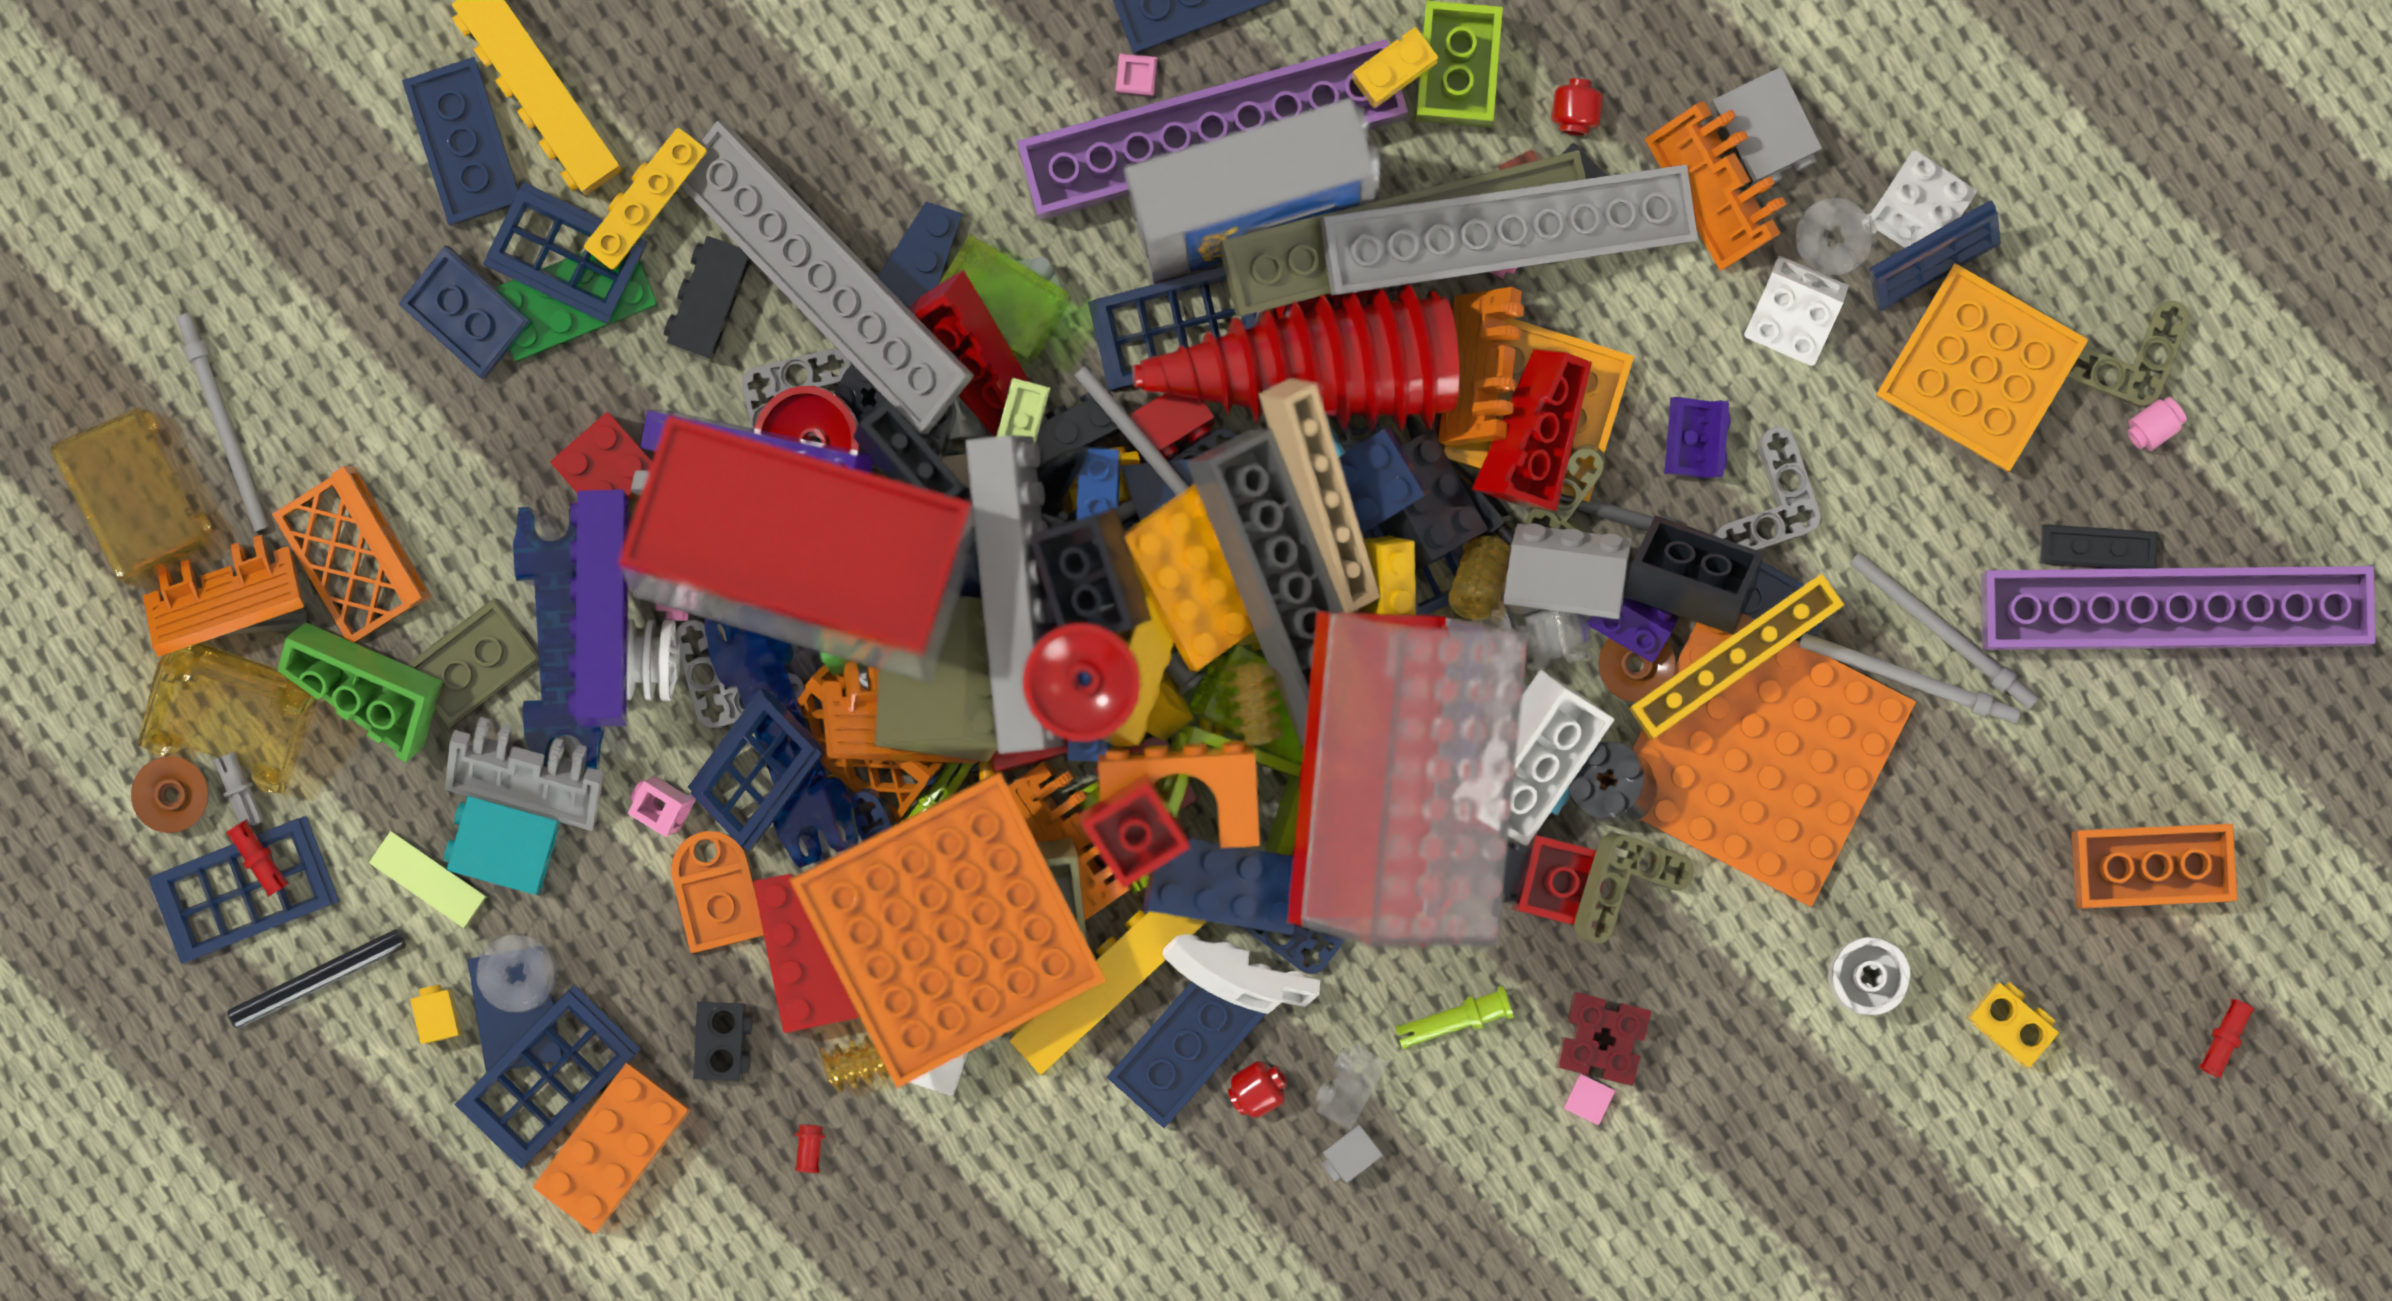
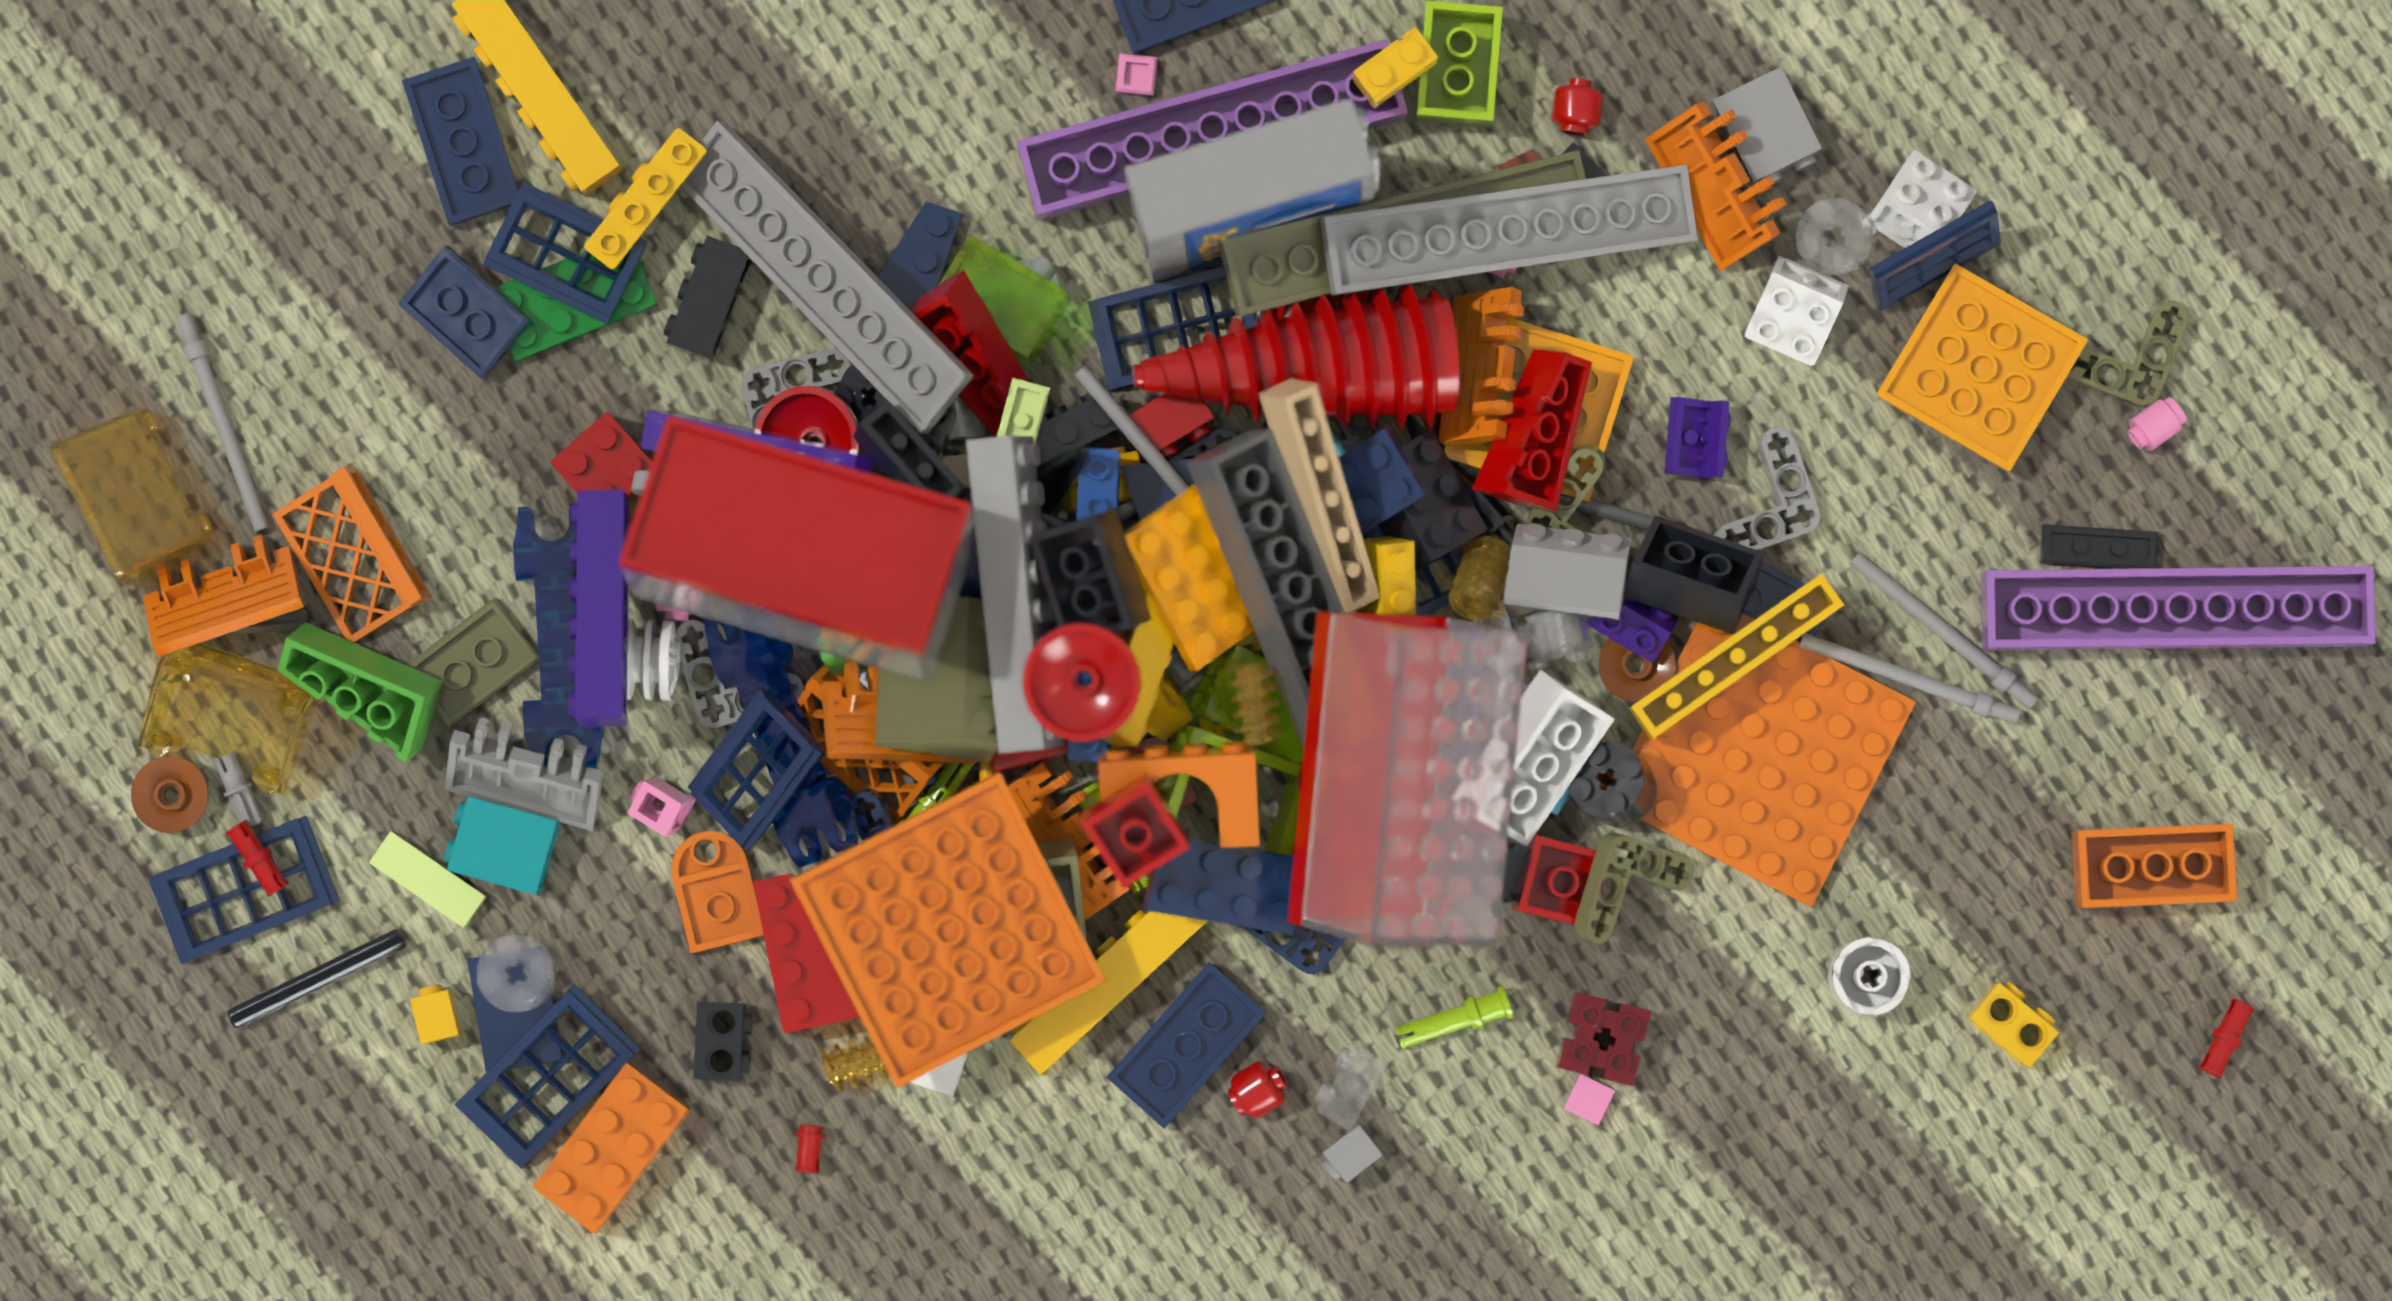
(1226, 973): white slope -> none

